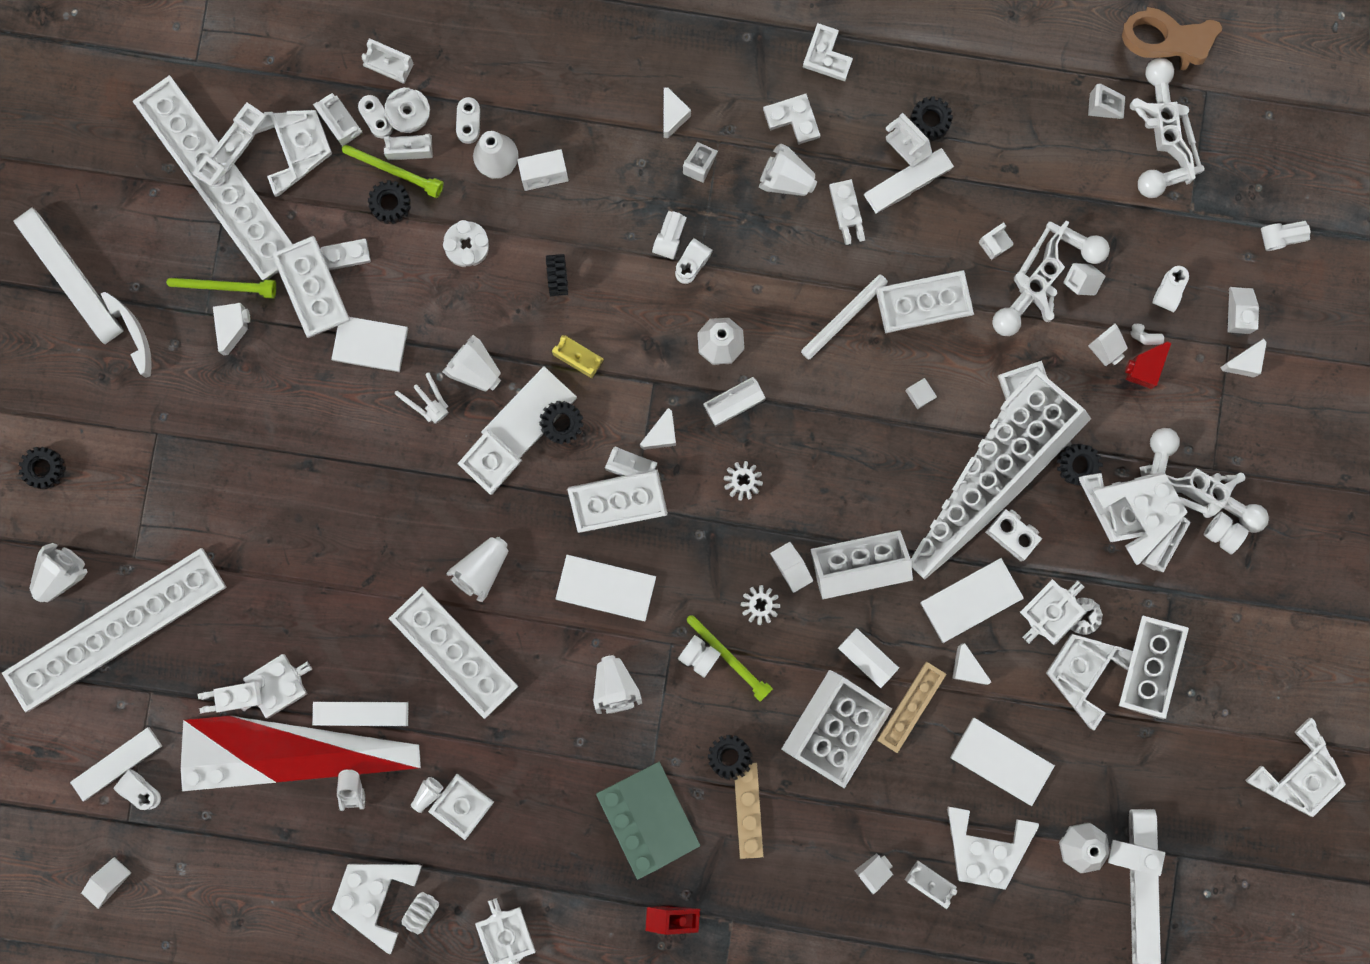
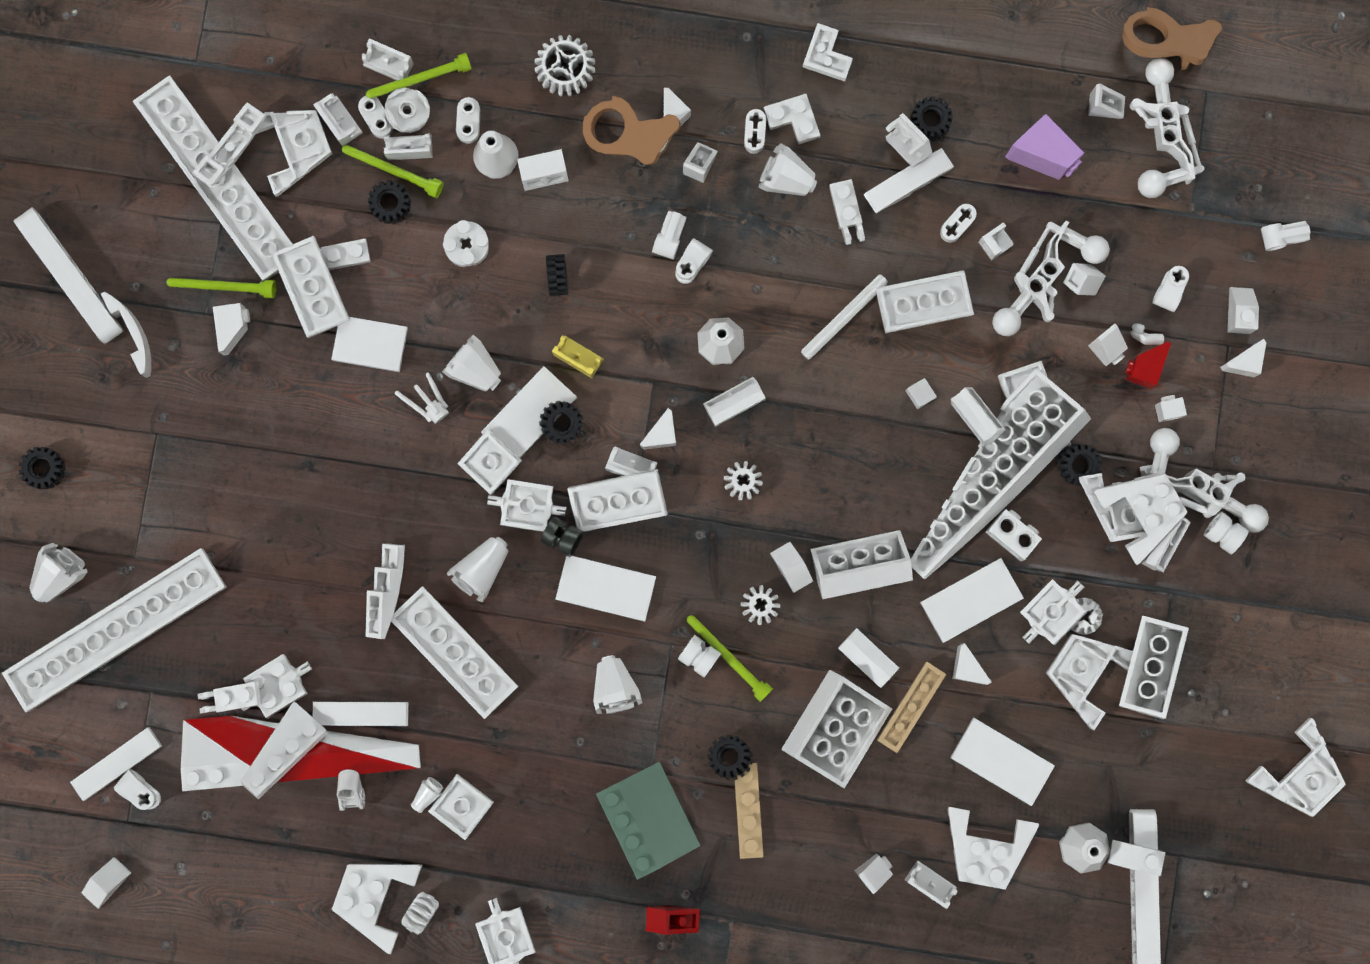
(286, 746): none -> white wing
(383, 599): none -> white slope
(460, 64): none -> lime piece
(526, 505): none -> white plate
(556, 70): none -> white gear
(569, 540): none -> pearl dark grey wheel
(640, 139): none -> medium nougat animal
(760, 131): none -> white beam
(954, 219): none -> white beam
(977, 416): none -> white piece
(1046, 150): none -> lavender slope
(1170, 408): none -> white plate

